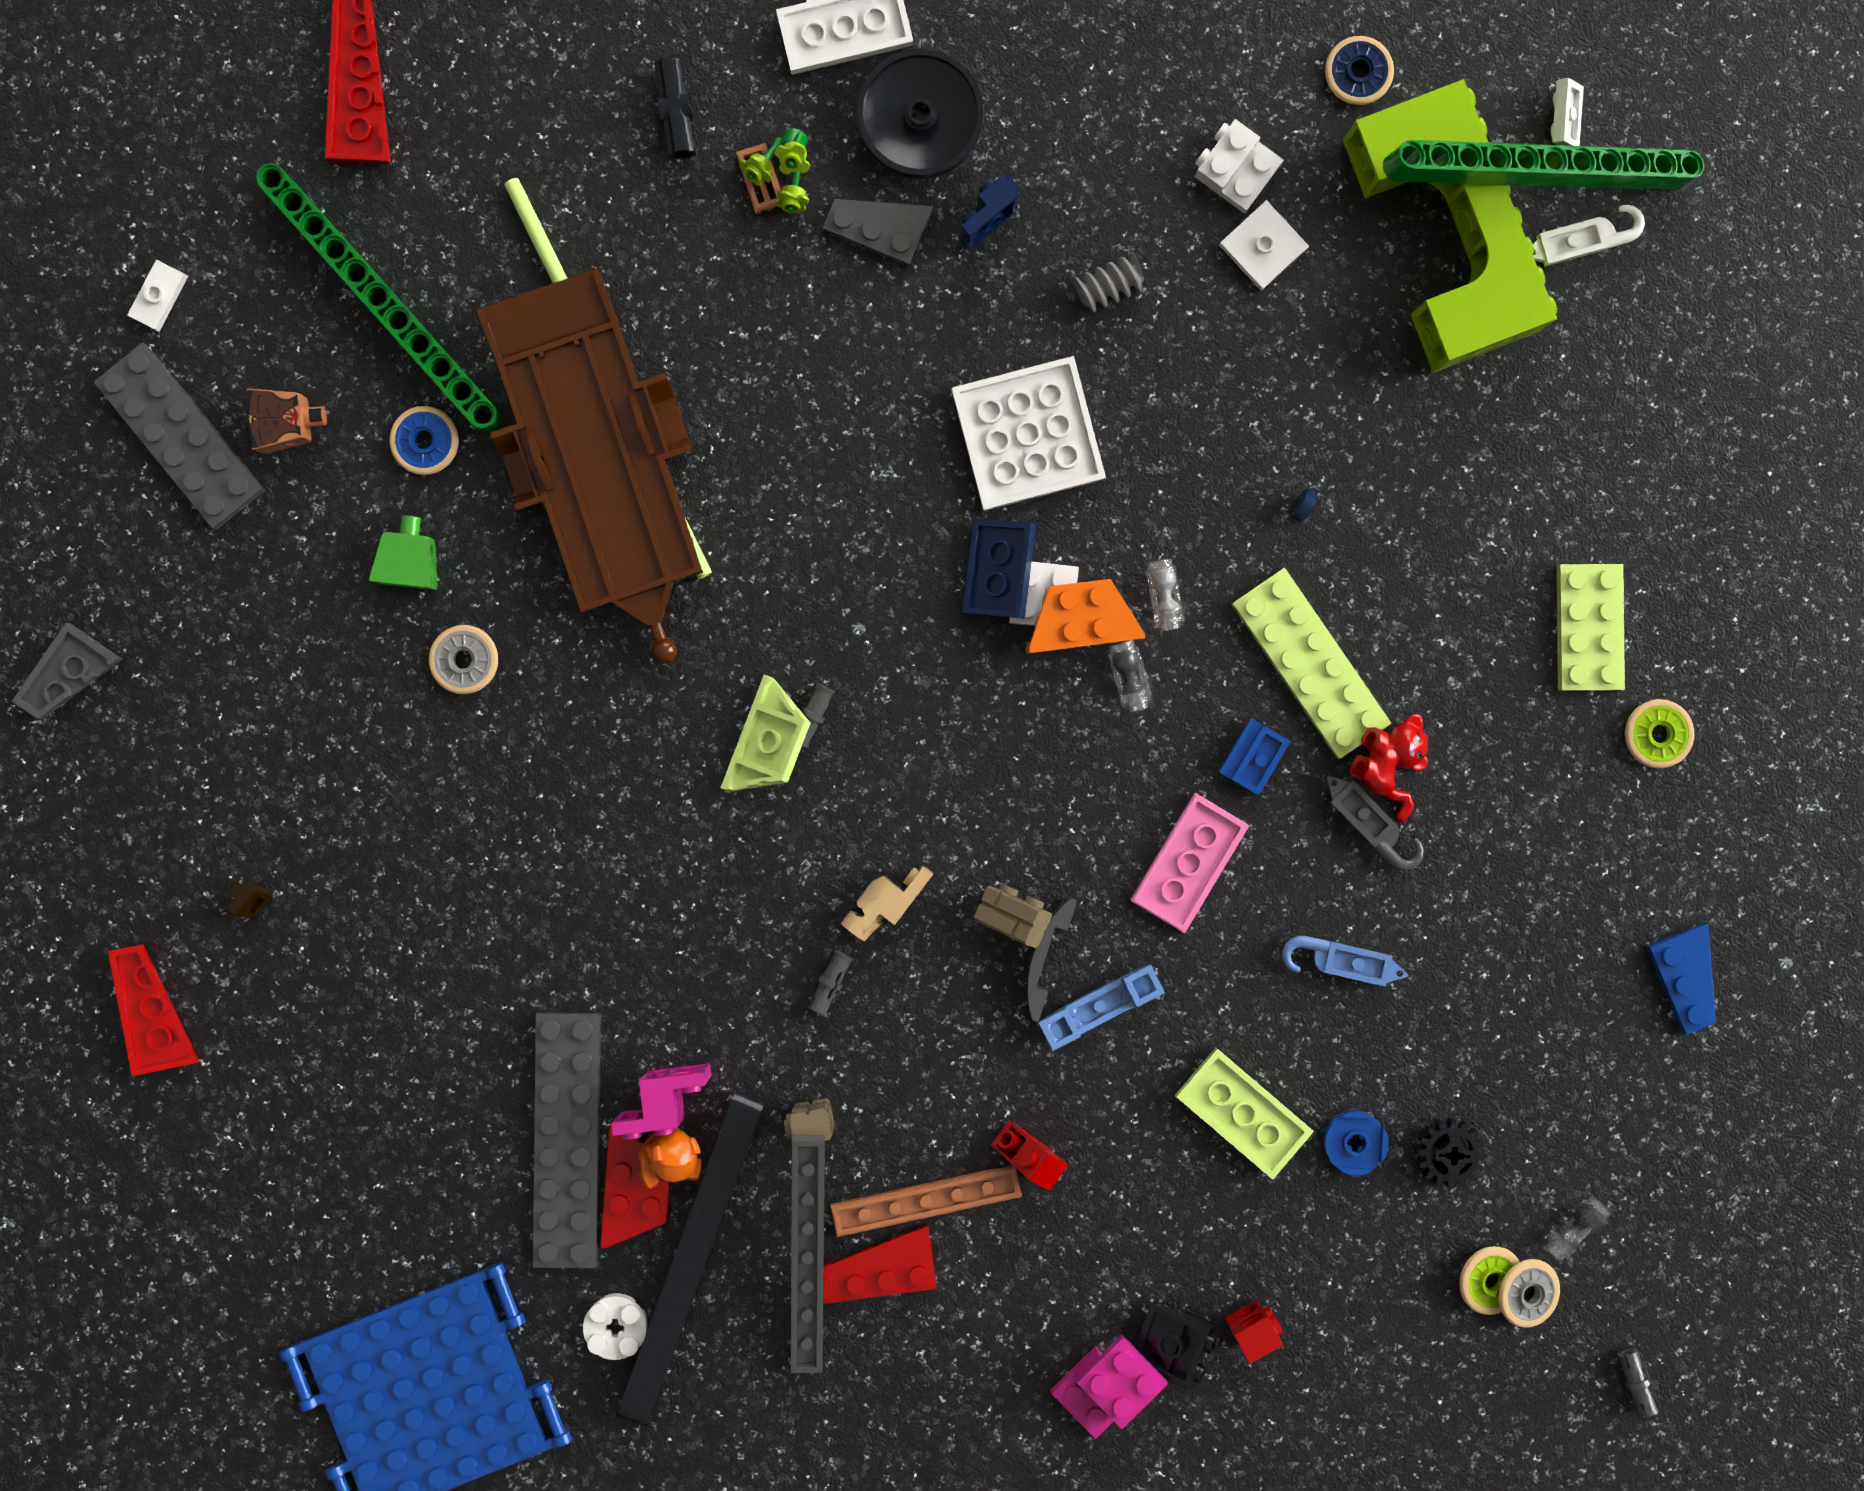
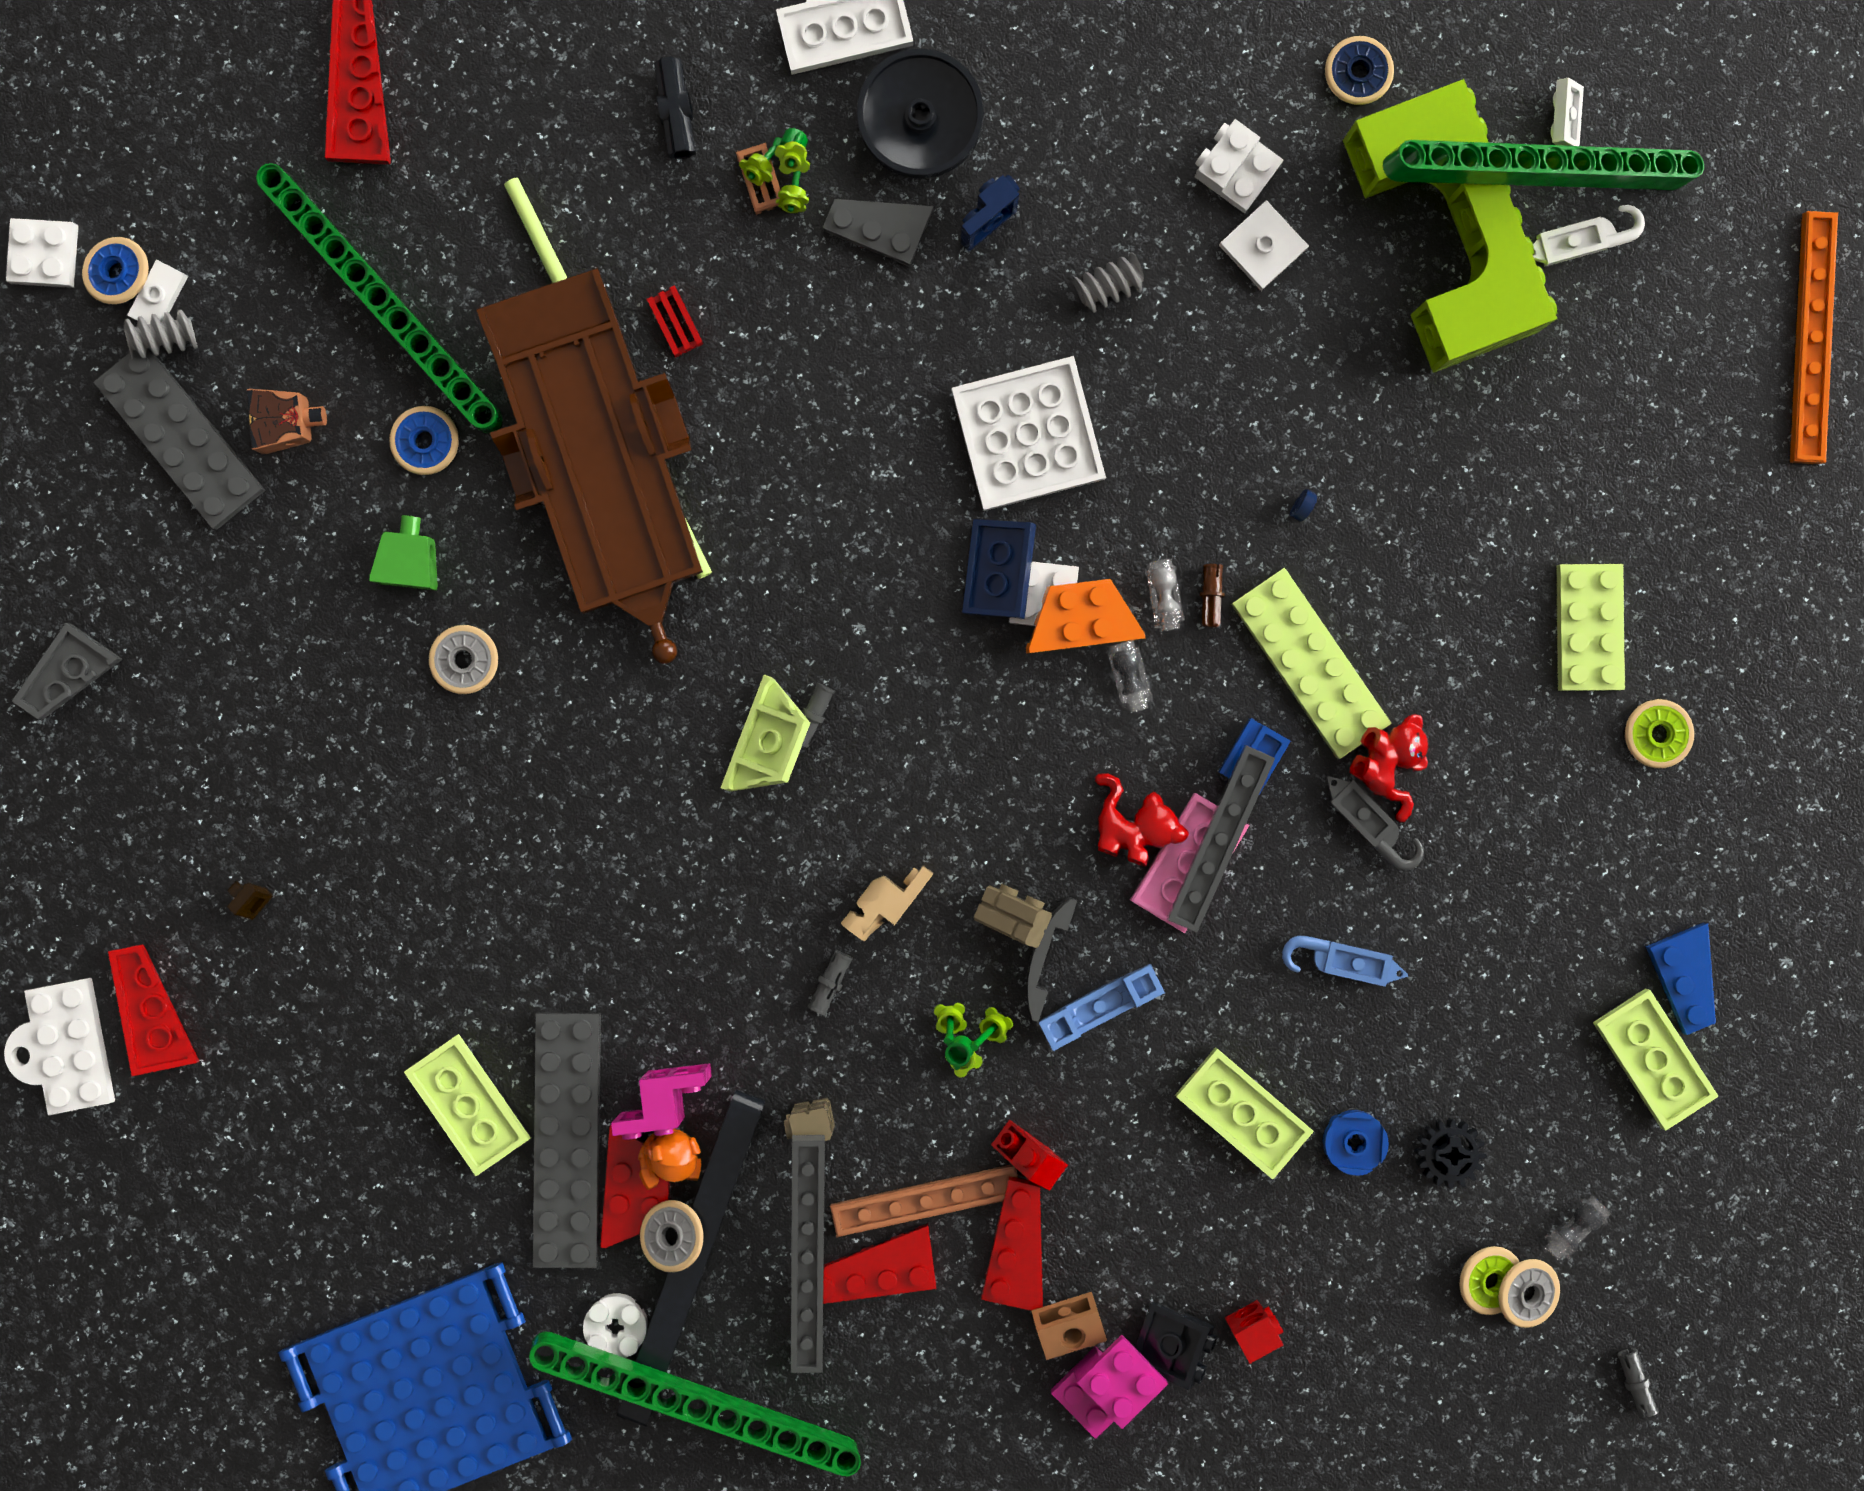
(42, 253): none -> white plate
(63, 1047): none -> white plate
(102, 258): none -> wheel
(159, 333): none -> light grey piece
(467, 1105): none -> yellowish green plate
(653, 1239): none -> light grey wheel
(663, 297): none -> red tile
(687, 1391): none -> green beam
(961, 1049): none -> plant
(1016, 1253): none -> red wing
(1069, 1325): none -> medium nougat brick
(1153, 824): none -> red animal
(1212, 595): none -> reddish brown axle
(1220, 838): none -> dark grey plate
(1655, 1059): none -> yellowish green plate
(1813, 337): none -> orange tile

